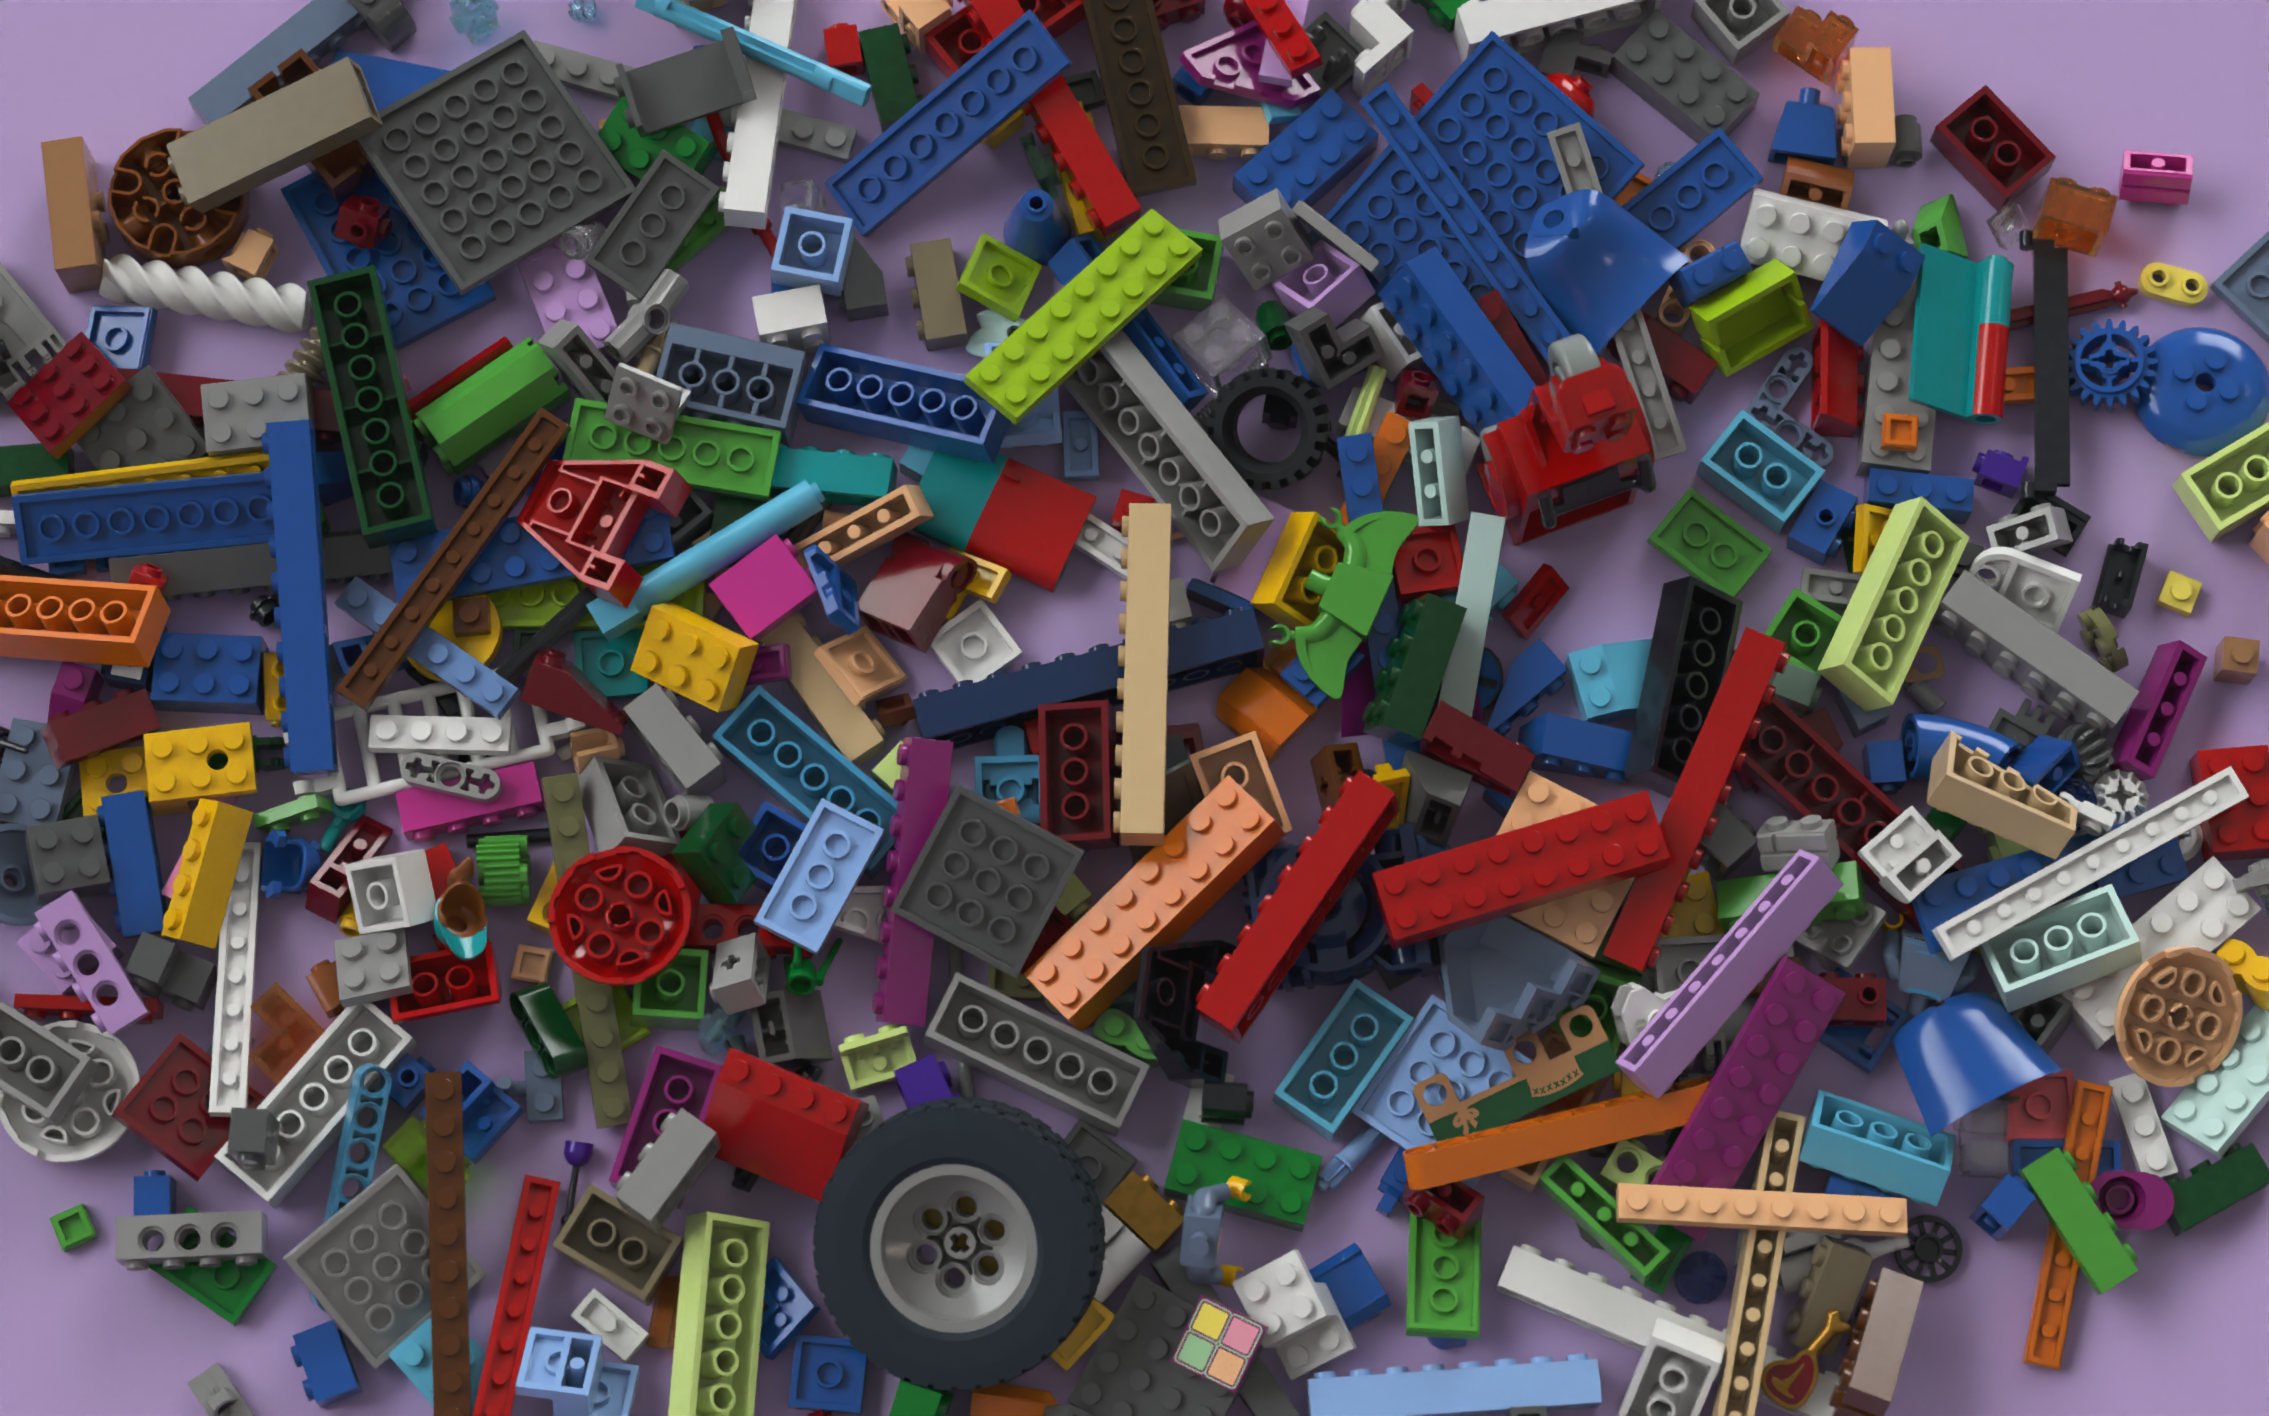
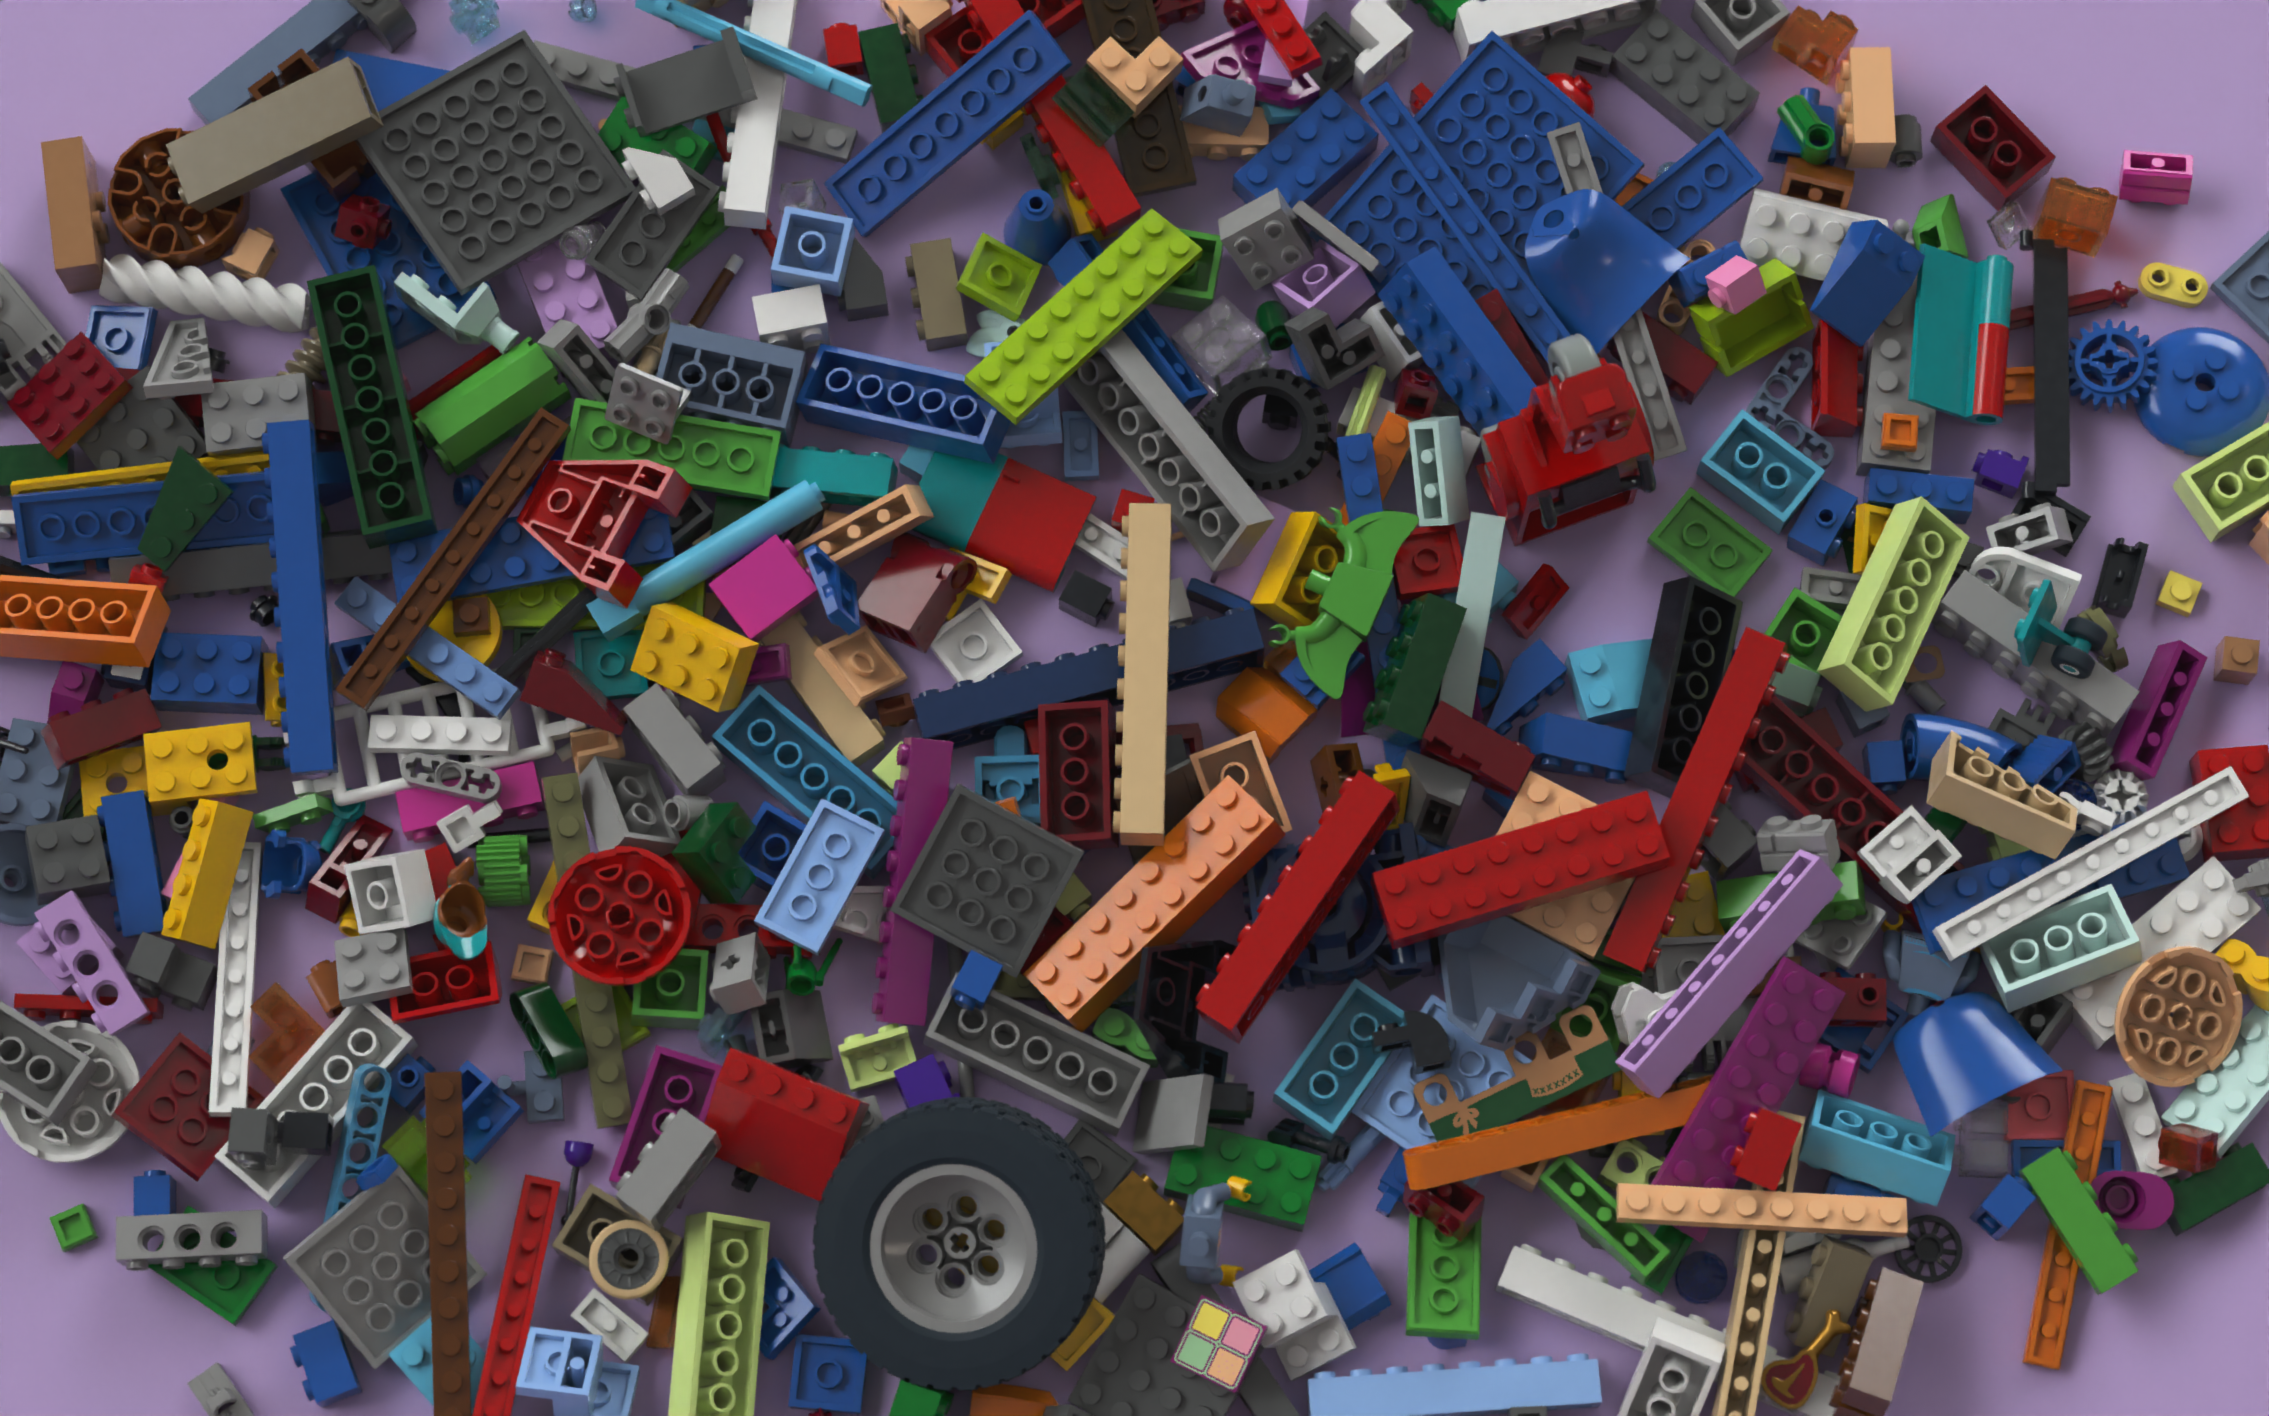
(179, 817): none -> dark grey pin
(181, 362): none -> light grey wing
(182, 509): none -> dark green wing
(217, 360): none -> black plate
(306, 1133): none -> black brick
(377, 1172): none -> blue tile
(465, 826): none -> white plate
(474, 322): none -> light aqua plate
(628, 1282): none -> wheel
(661, 178): none -> white slope
(716, 291): none -> reddish brown bar
(975, 981): none -> blue brick
(1086, 599): none -> black brick
(1093, 105): none -> clear green plate
(1137, 79): none -> light nougat brick
(1173, 1114): none -> light grey tile
(1224, 105): none -> sand blue torso
(1292, 1132): none -> black hinge
(1422, 1035): none -> black brick
(1735, 285): none -> bright pink brick
(1766, 1148): none -> red brick
(1806, 127): none -> green piece
(1831, 1070): none -> dark pink wheel
(2072, 644): none -> plate
(2188, 1147): none -> clear red brick

